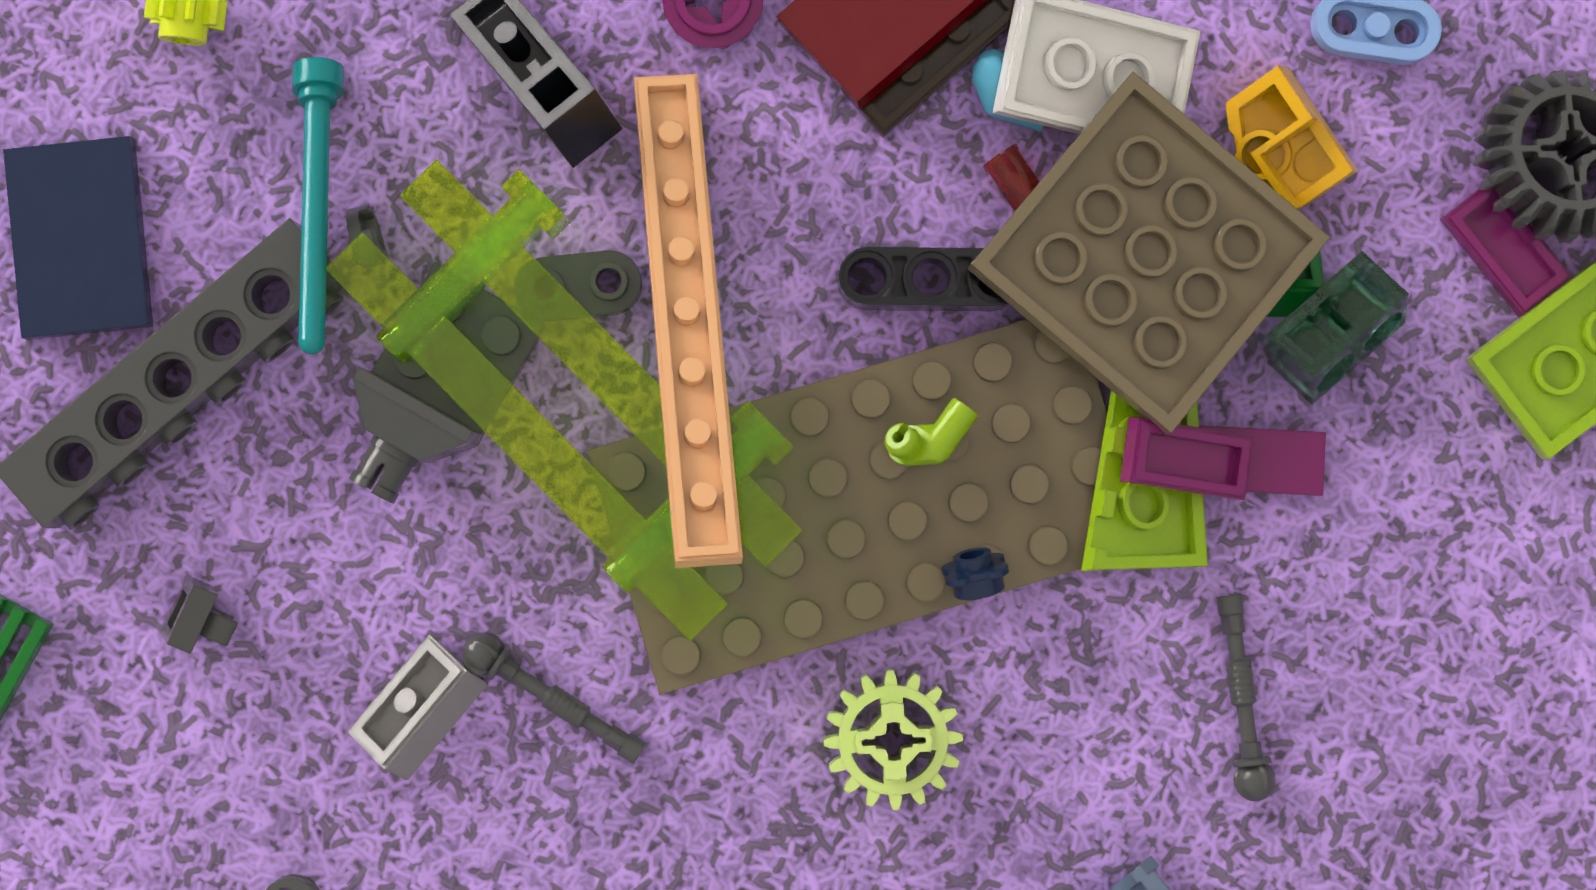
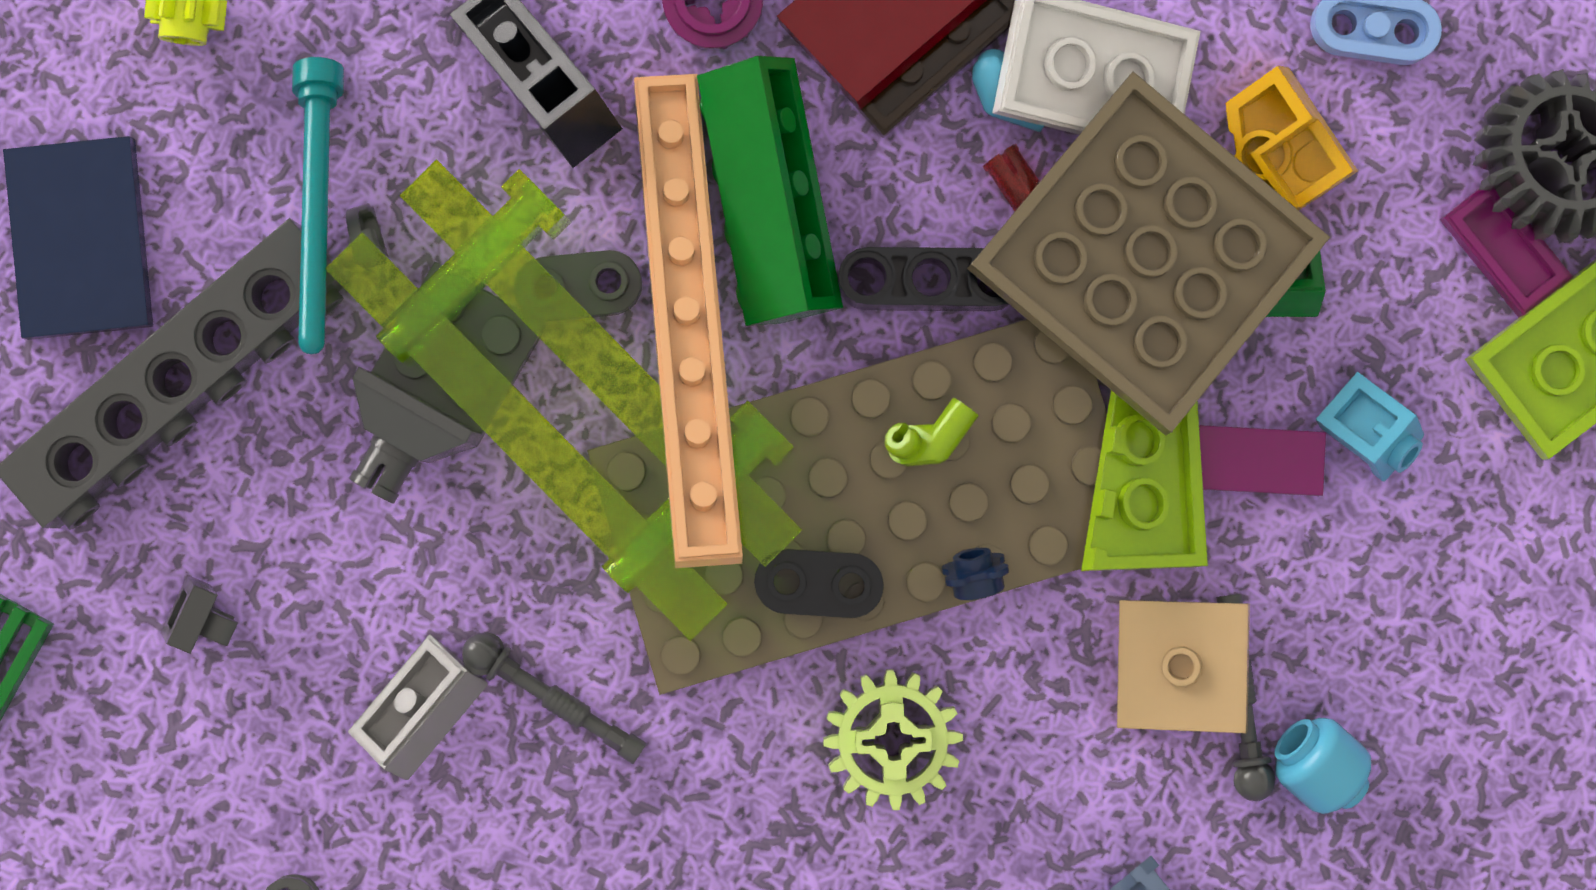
(769, 190): none -> green brick
(819, 584): none -> black plate
(1183, 666): none -> tan plate
(1187, 459): magenta tile -> none
(1322, 765): none -> medium azure head
(1337, 327): clear green brick -> none
(1373, 427): none -> medium azure bracket

